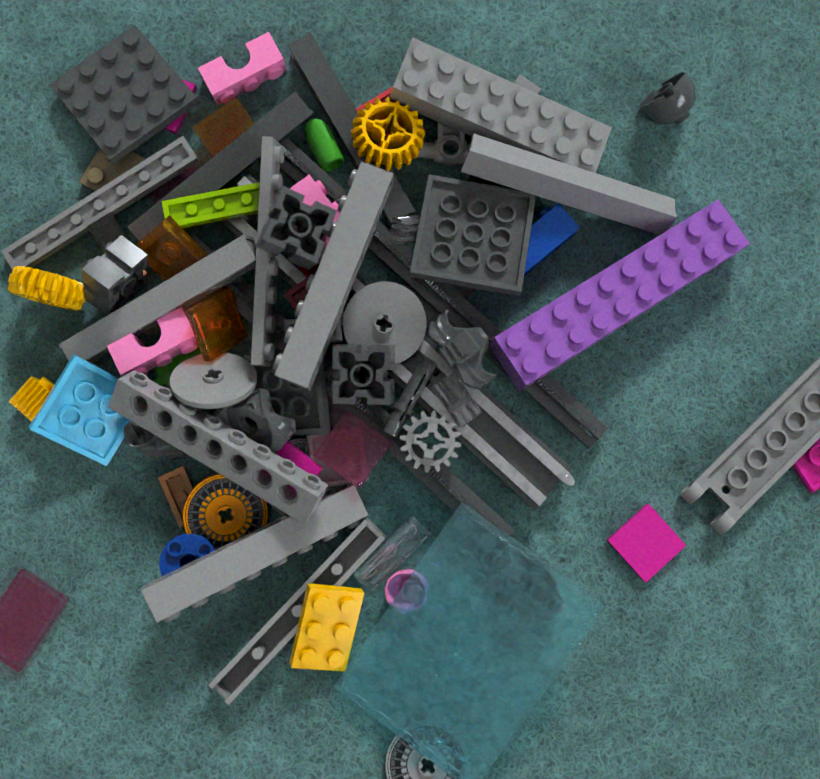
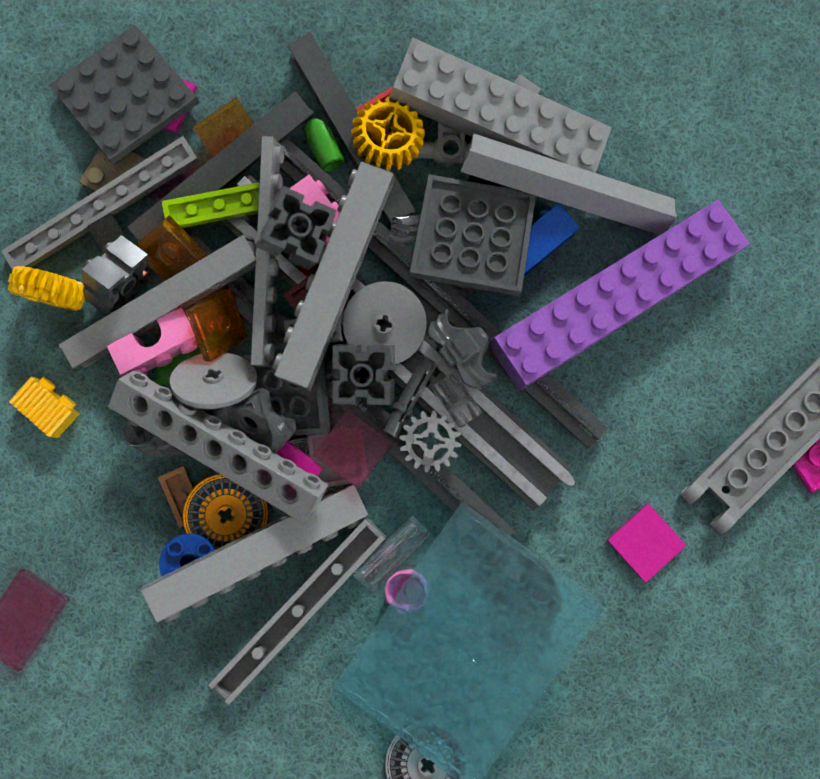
(79, 413): medium azure plate -> none
(263, 65): bright pink arch -> none
(326, 627): yellow plate -> none
(670, 101): dark grey cylinder -> none

